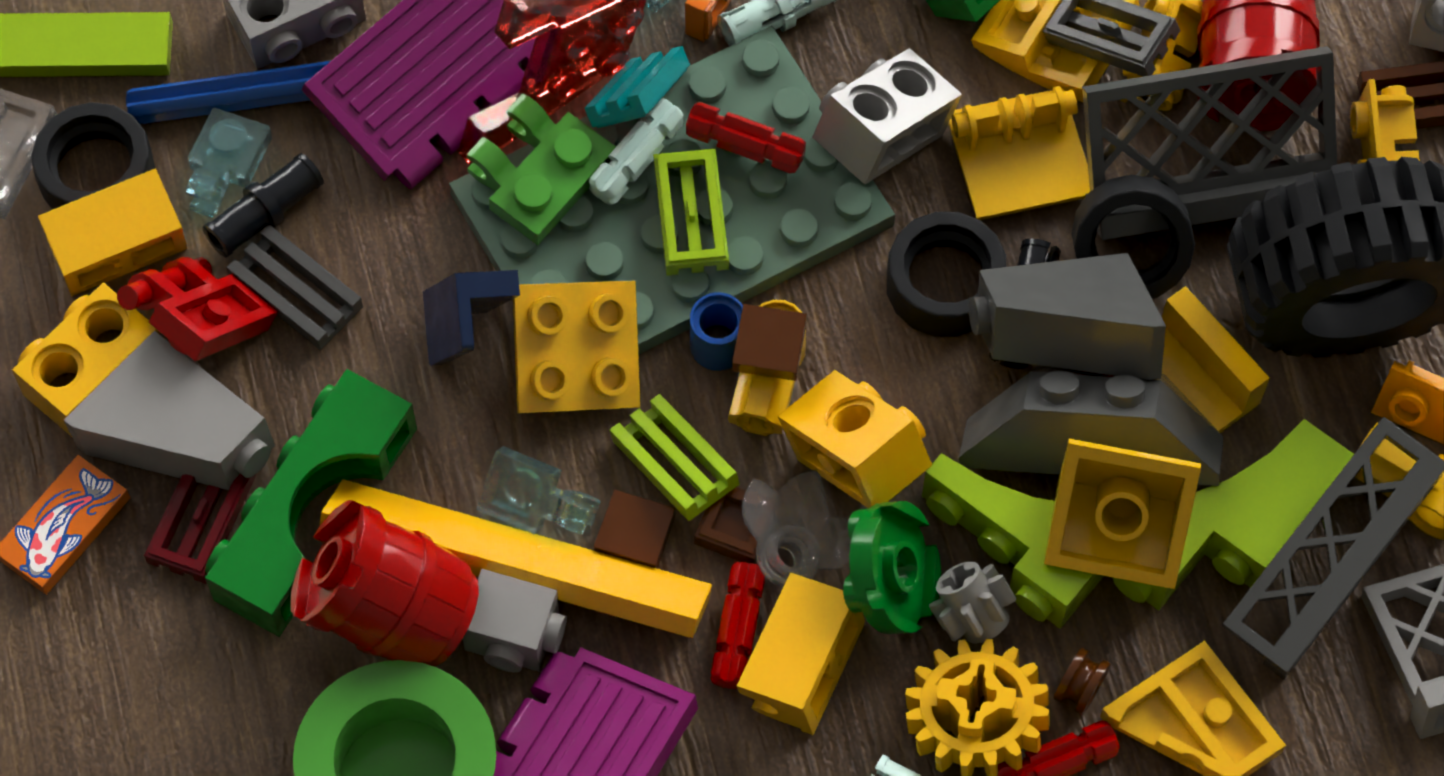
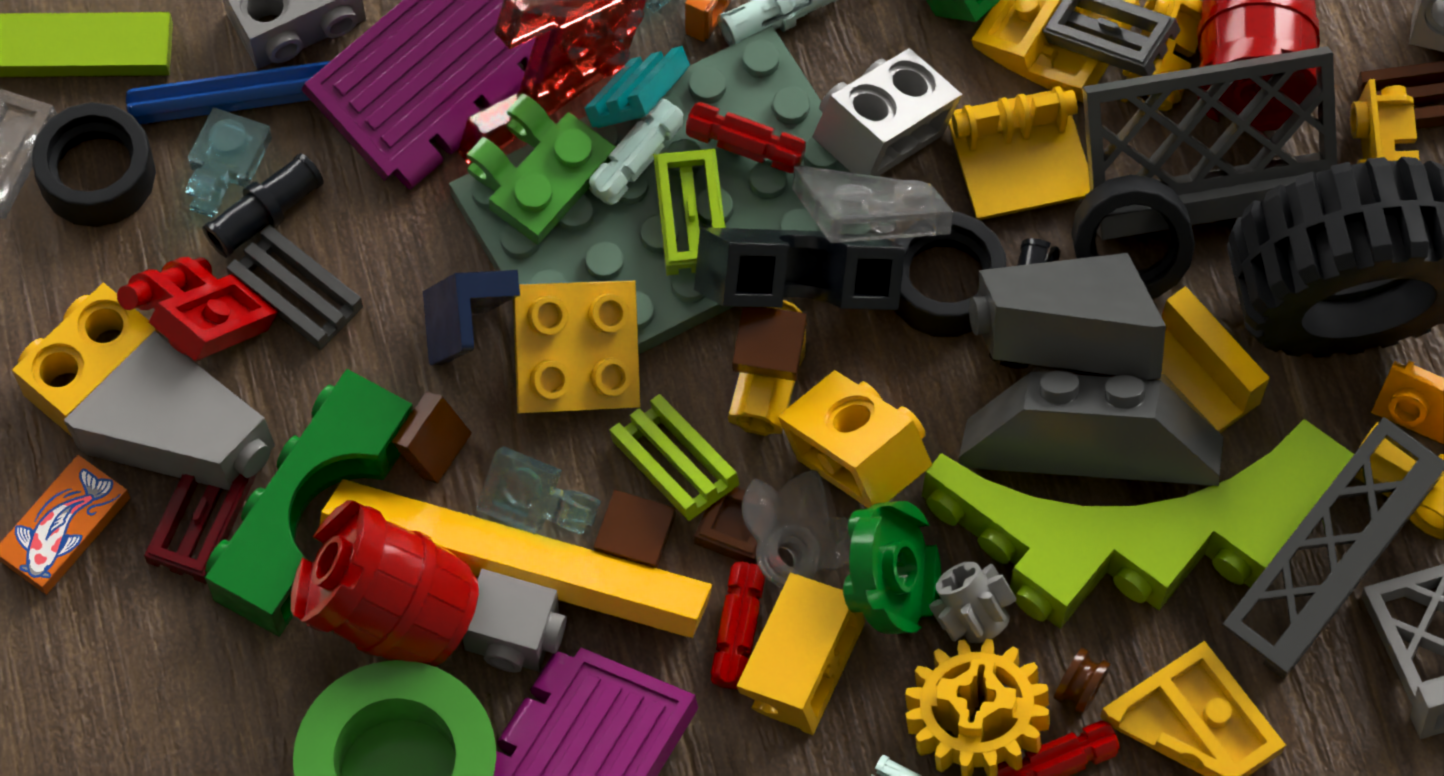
(113, 232): yellow hinge -> none
(431, 437): none -> reddish brown tile
(710, 311): blue beam -> none
(768, 264): none -> black arch
(869, 206): none -> clear wing
(1121, 513): yellow slope -> none

